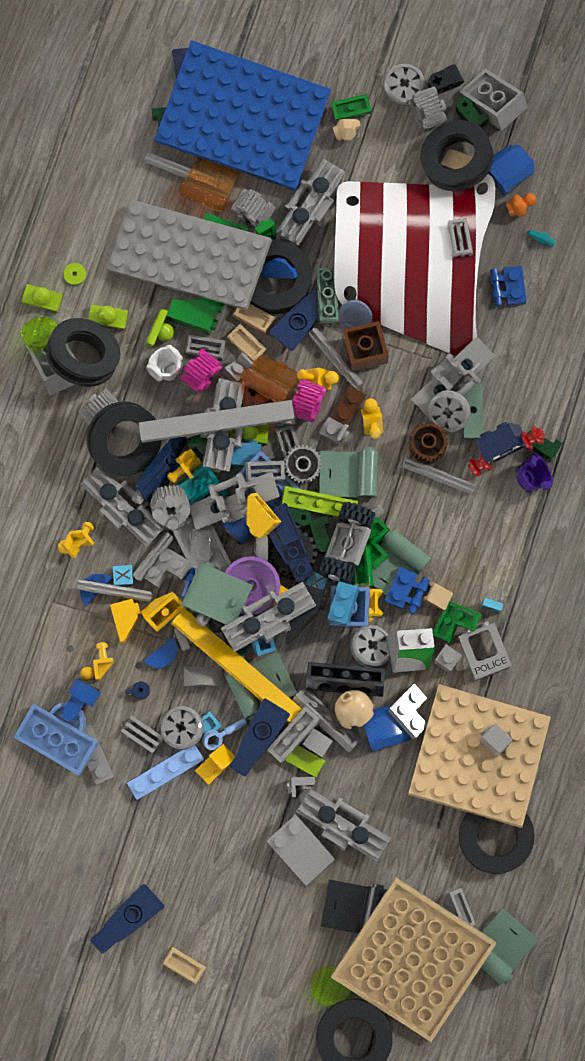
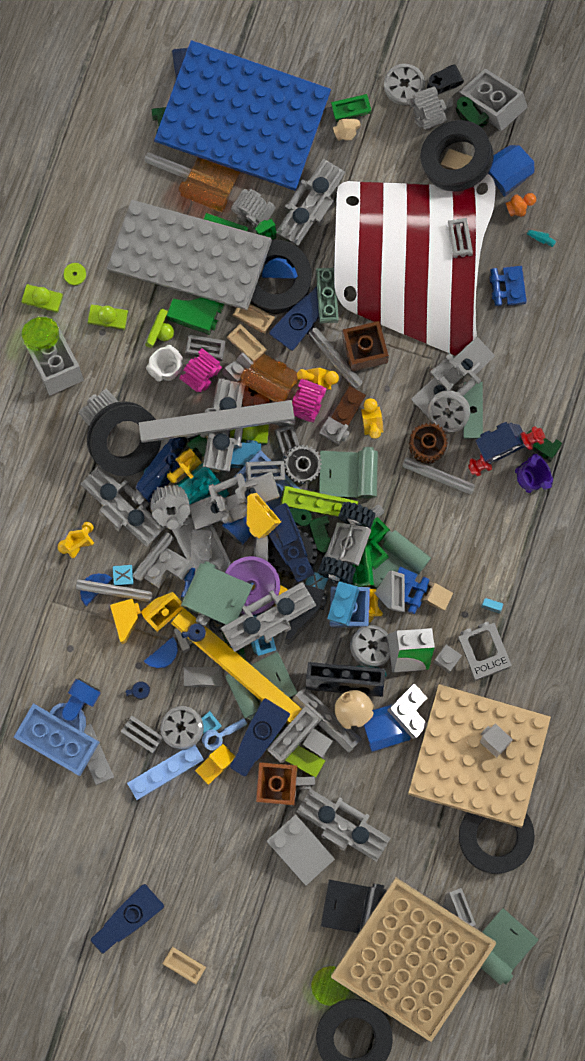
(77, 372): black tyre -> none
(100, 666): yellow piece -> none
(192, 635): none -> dark blue piece
(276, 783): none -> dark orange slope
(354, 314): sand blue piece -> none
(392, 591): none -> light grey slope
(455, 616): green plate -> none

